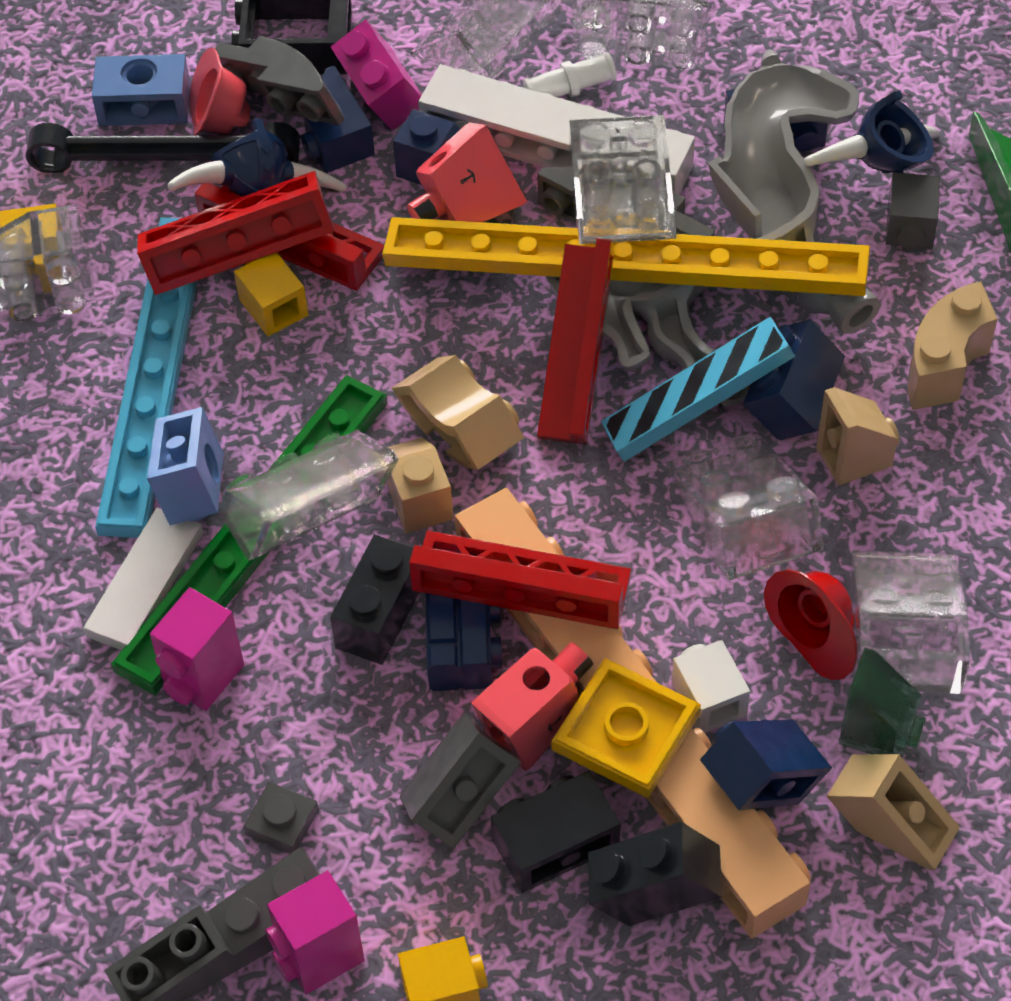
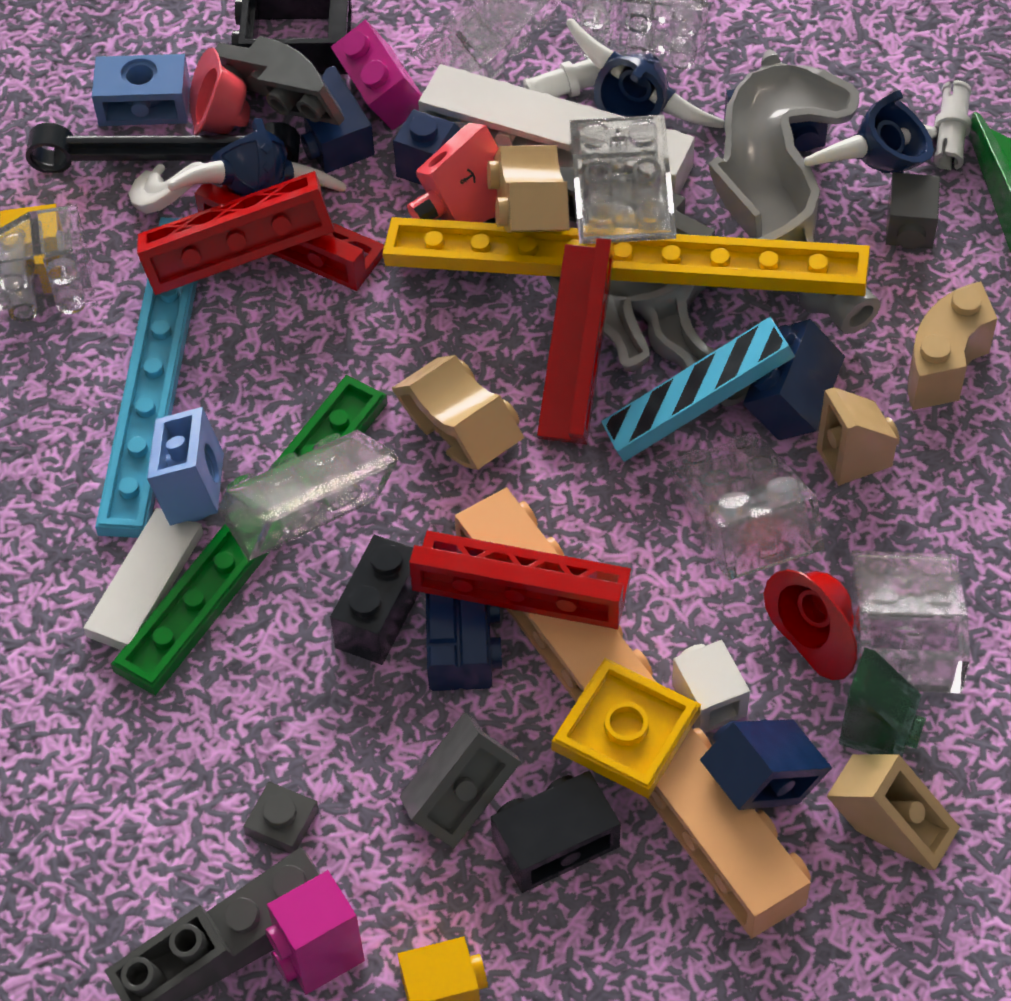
(151, 193): none -> white piece
(197, 649): dark pink brick -> none
(271, 293): yellow brick -> none
(420, 486): tan slope -> none
(529, 189): none -> tan brick
(532, 701): coral torso -> none
(635, 84): none -> dark blue helmet
(655, 874): black brick -> none
(952, 125): none -> white pin

